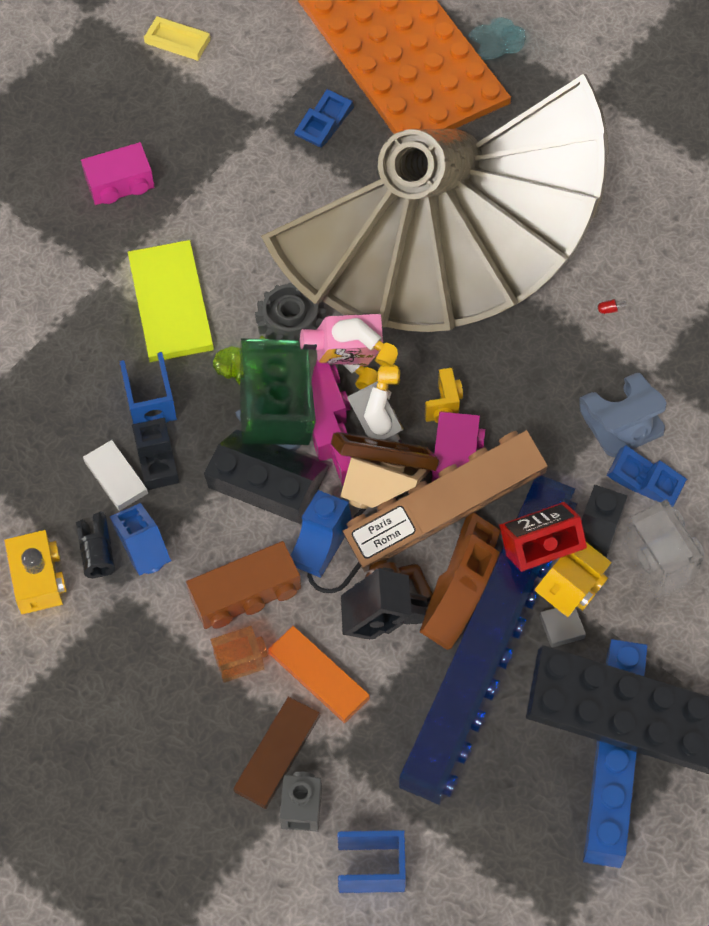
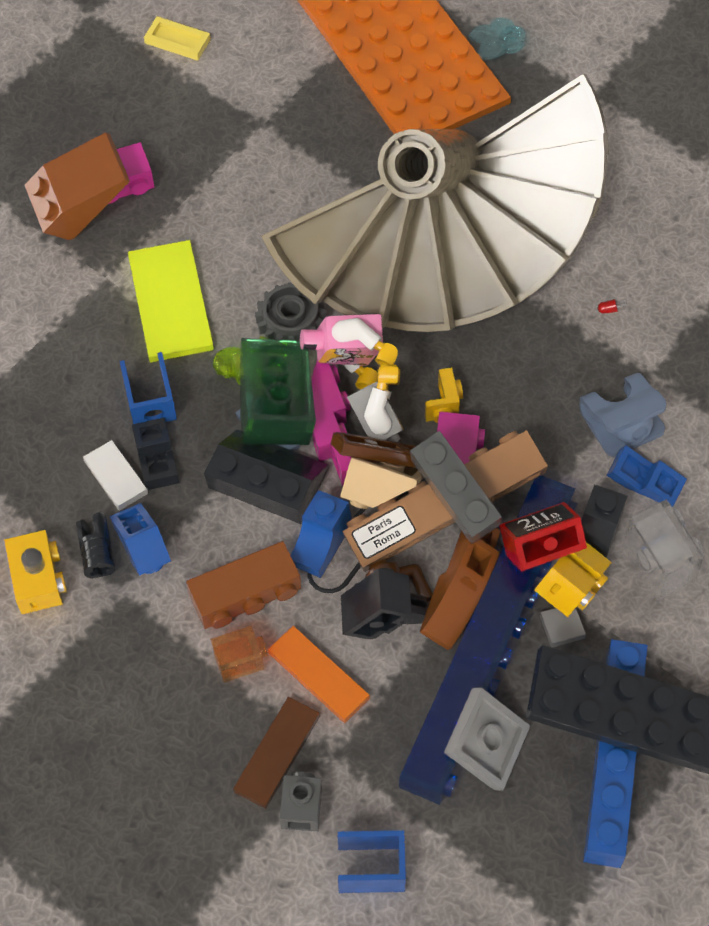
(76, 187): none -> dark orange slope
(325, 119): blue slope -> none
(455, 487): none -> dark grey brick
(487, 739): none -> light grey tile

